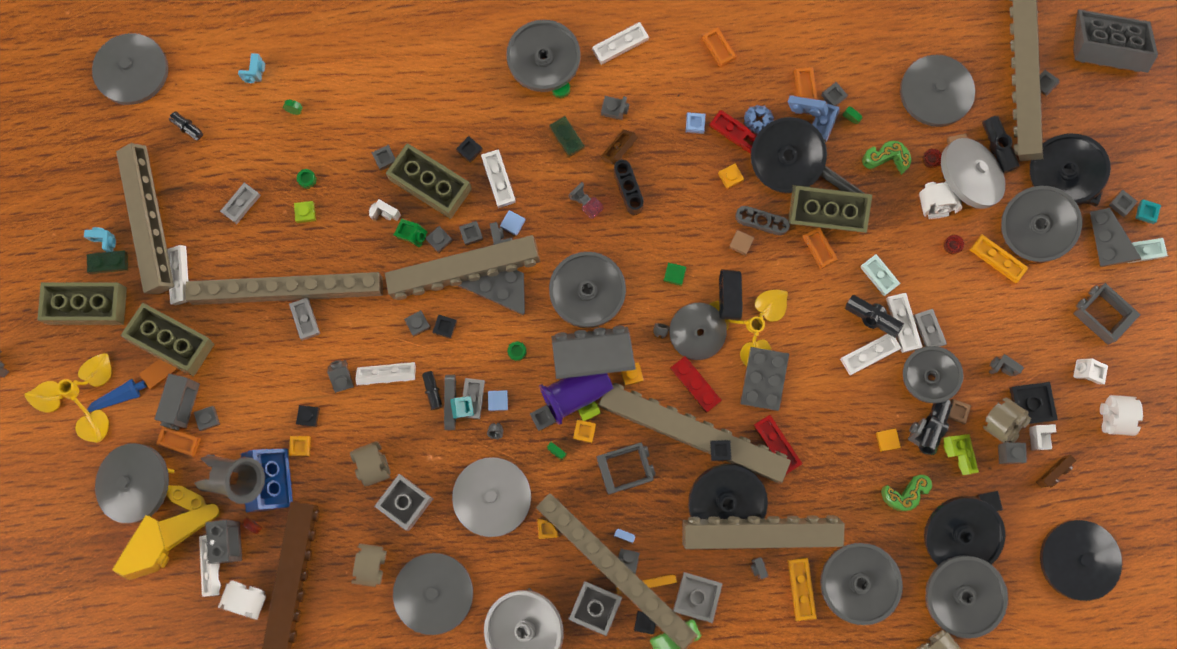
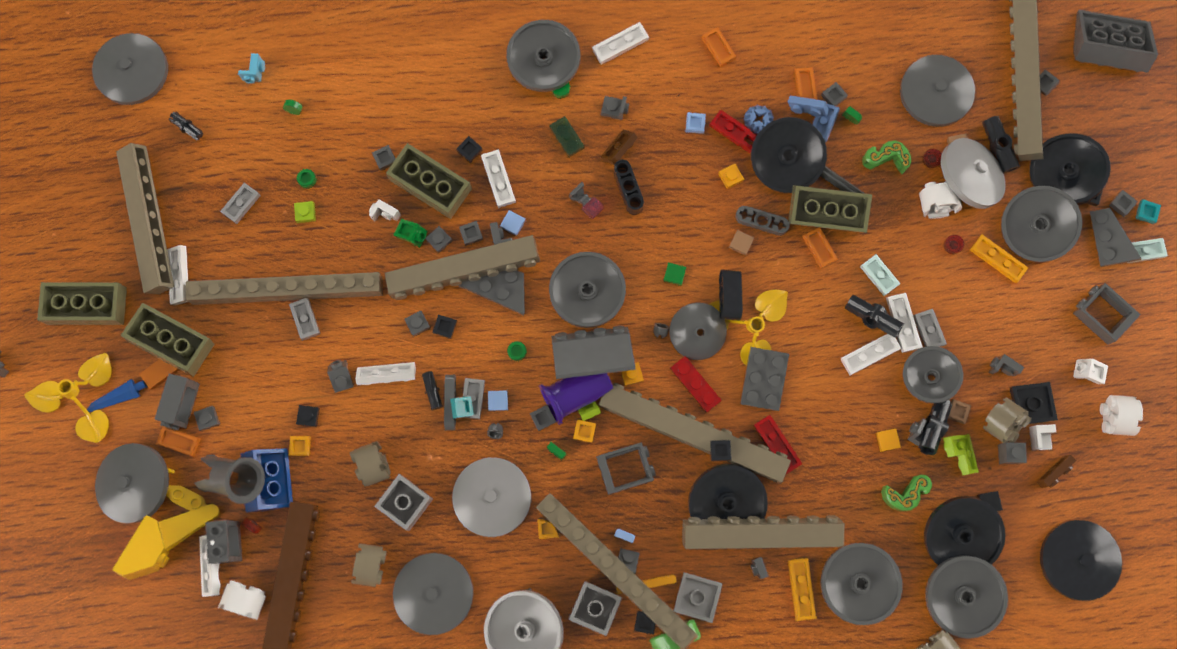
(100, 235): medium azure bracket -> none
(107, 262): clear green plate -> none

